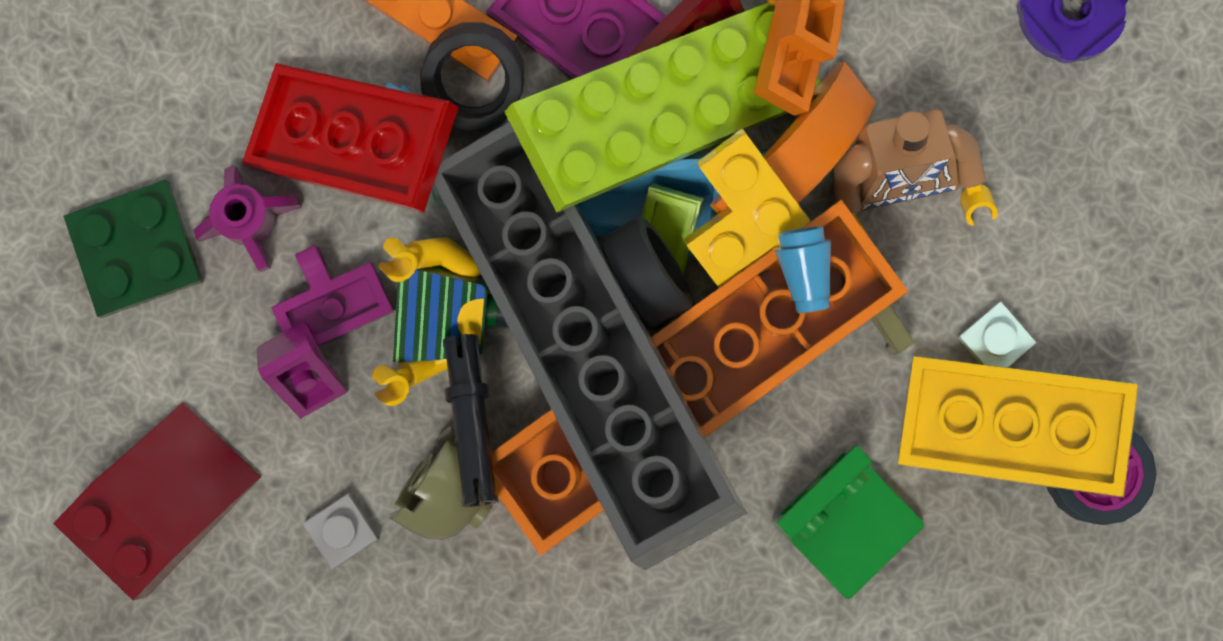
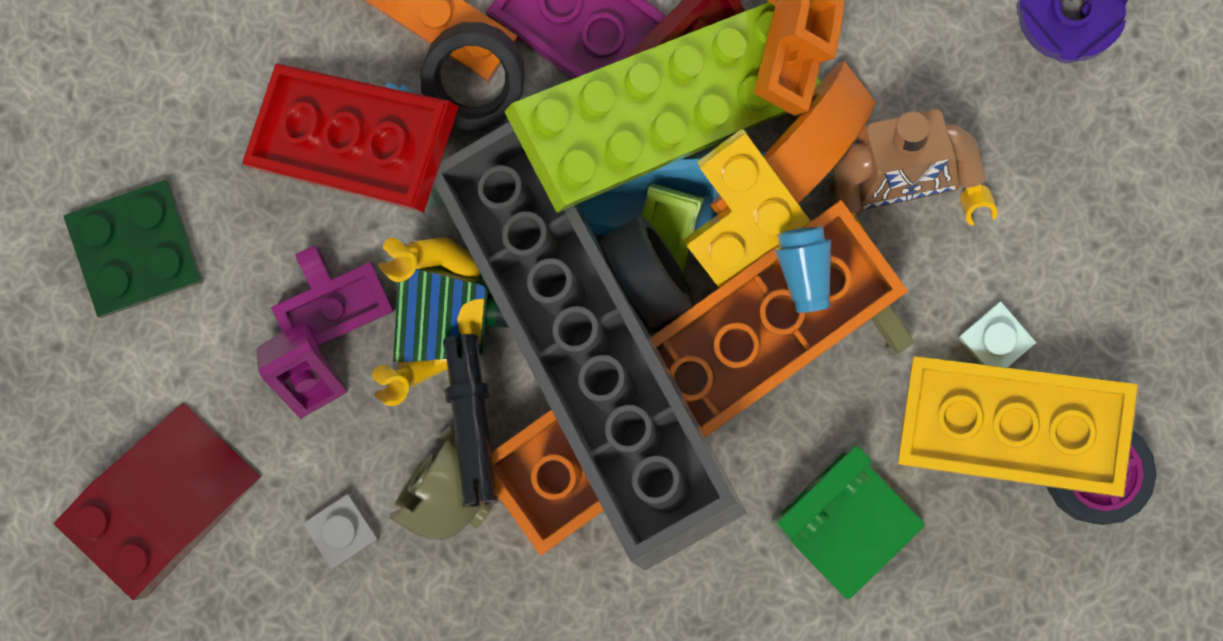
(255, 224): magenta brick -> none

